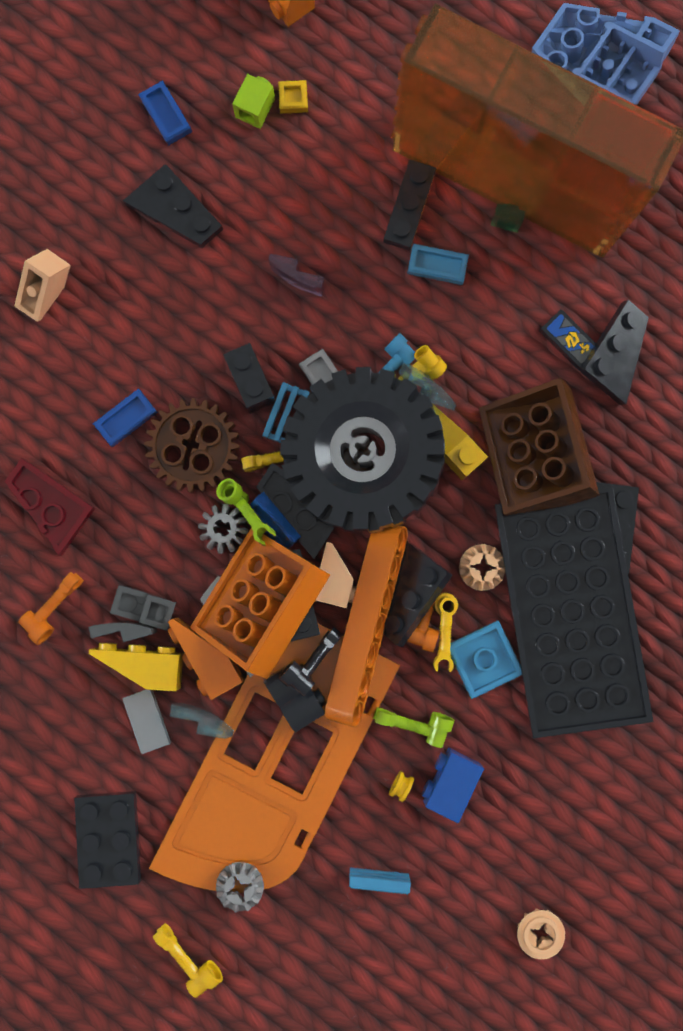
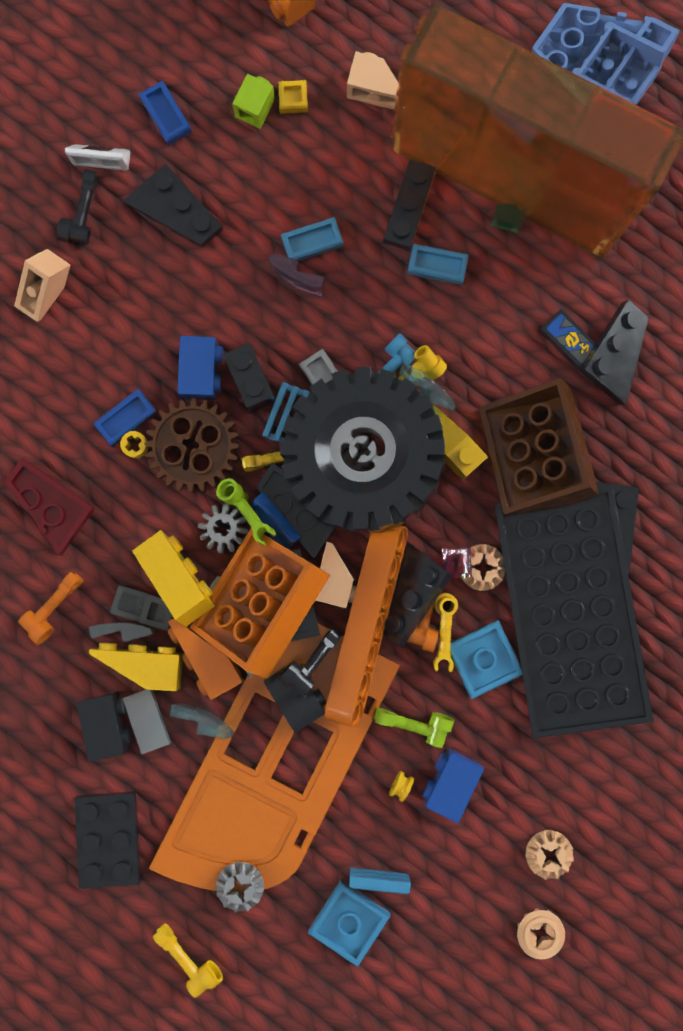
(75, 229): none -> black brick
(98, 157): none -> white slope
(104, 726): none -> black brick
(125, 444): none -> yellow bush
(174, 578): none -> yellow brick
(199, 368): none -> blue brick
(312, 239): none -> dark azure tile
(349, 923): none -> dark azure tile
(372, 81): none -> light nougat slope
(457, 562): none -> clear pink slope
(549, 840): none -> light nougat gear

